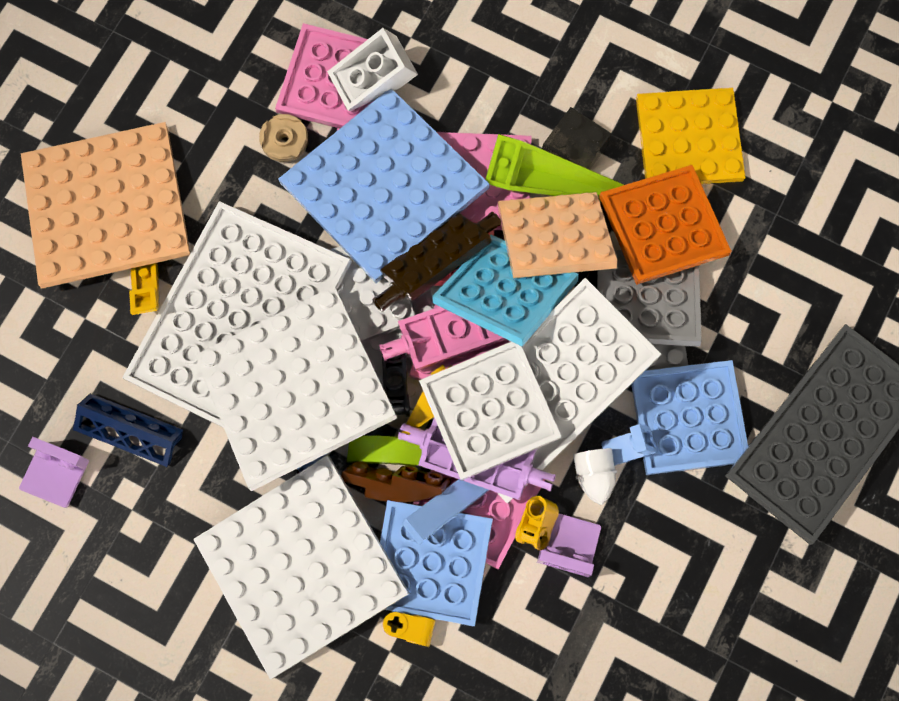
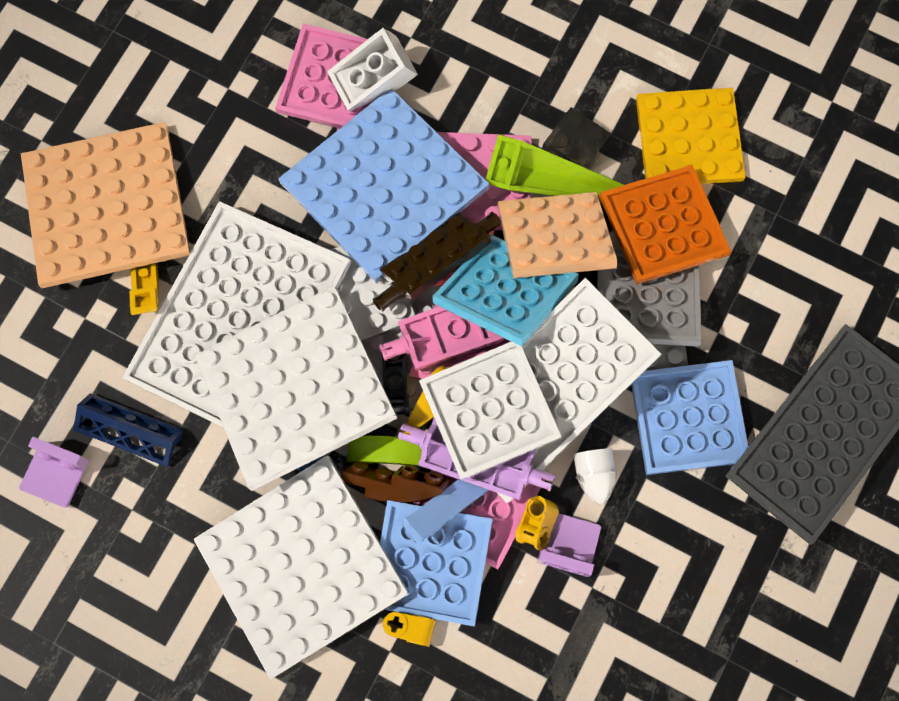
(279, 127): tan plate -> none
(631, 445): light blue bracket -> none

